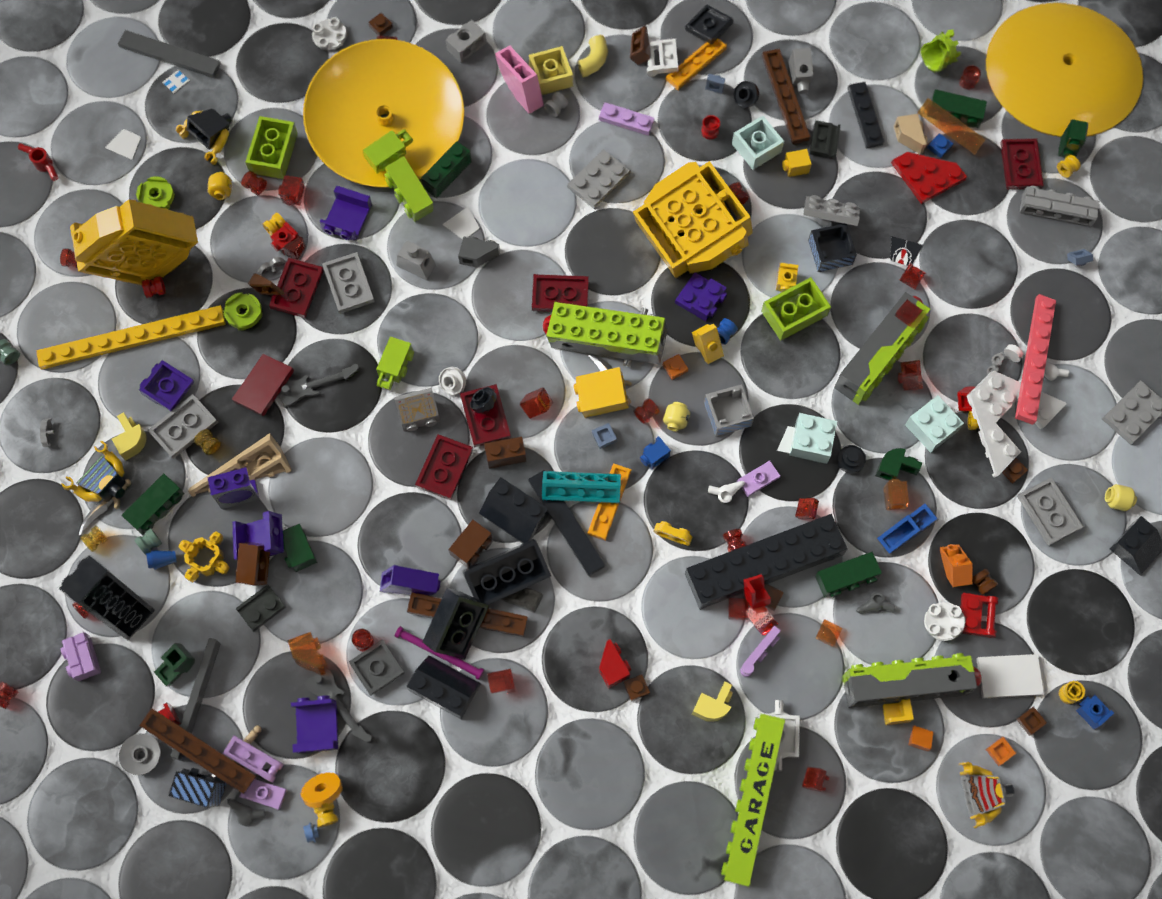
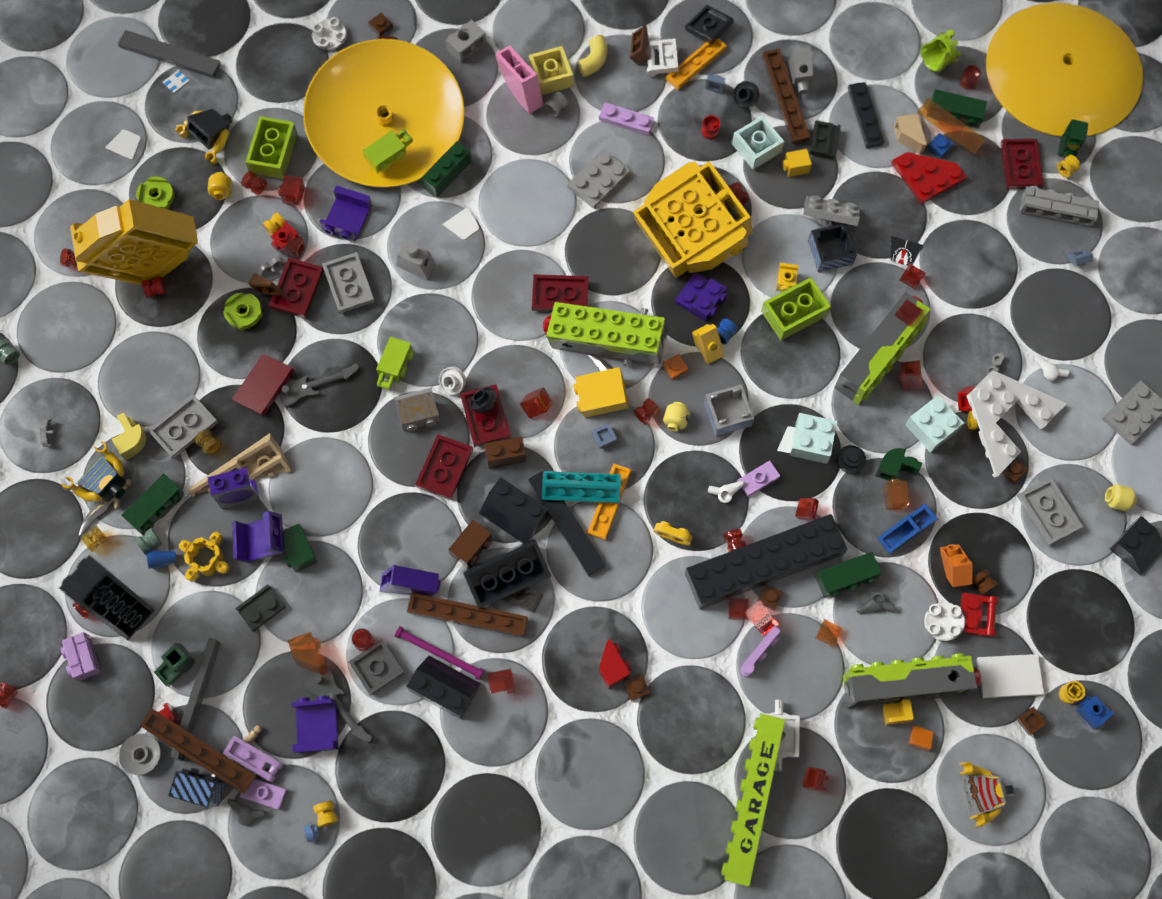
(40, 160): red piece -> none
(130, 337): yellow plate -> none
(165, 385): dark purple plate -> none
(252, 564): reddish brown brick -> none
(329, 782): light orange tile -> none
(408, 189): lime brick -> none
(455, 624): black slope -> none
(477, 252): dark grey slope -> none
(655, 453): blue brick -> none
(714, 709): light yellow brick -> none
(755, 592): red panel -> none
(1000, 751): orange plate -> none
(1013, 353): white tile -> none
(1035, 359): coral plate -> none

